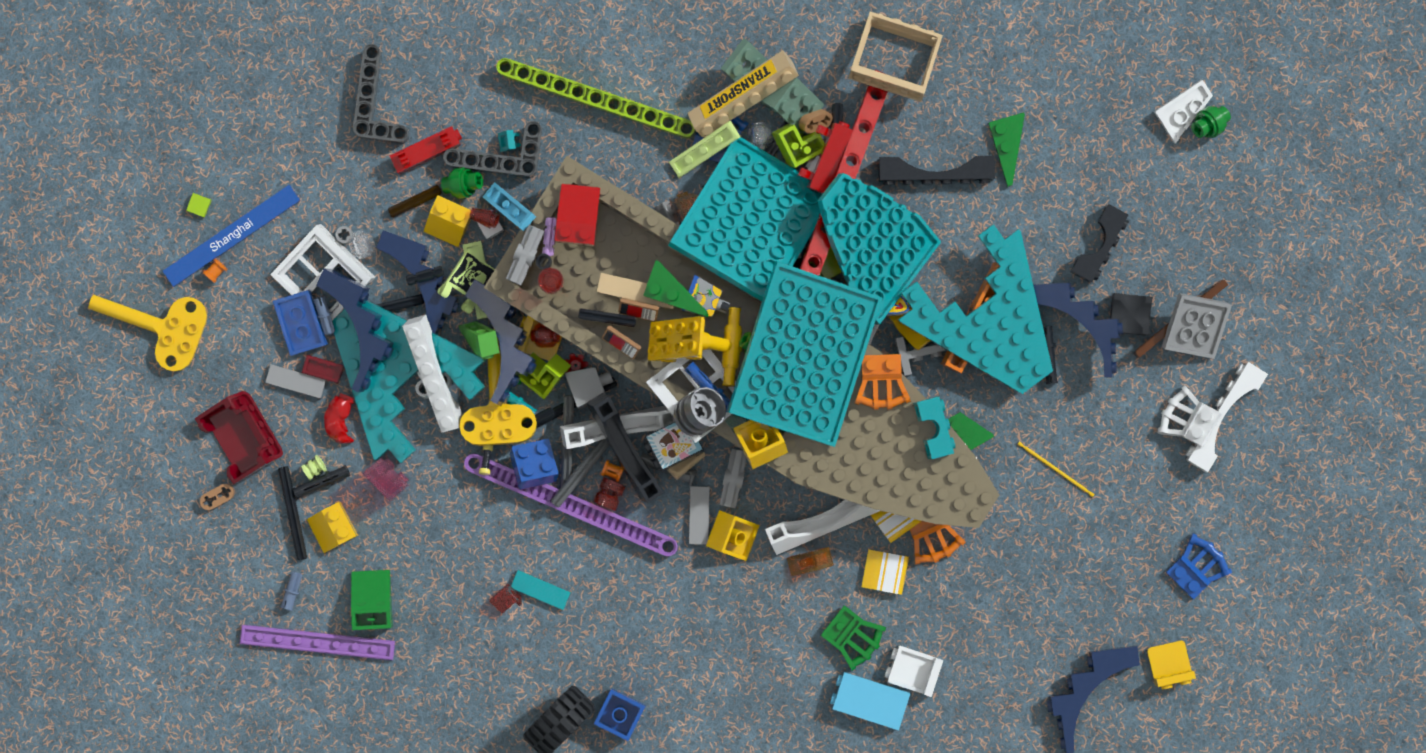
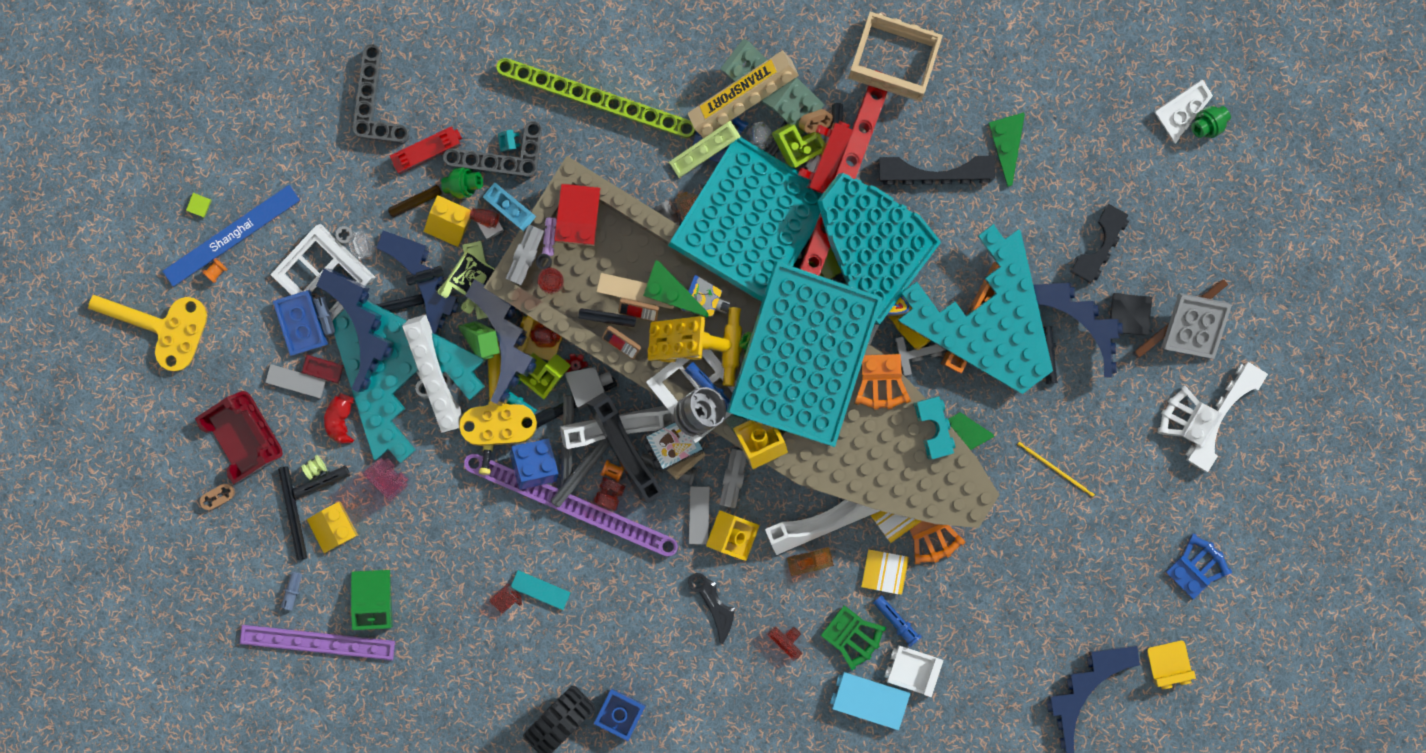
(722, 614): none -> black piece
(786, 641): none -> clear red tile
(903, 628): none -> blue pin

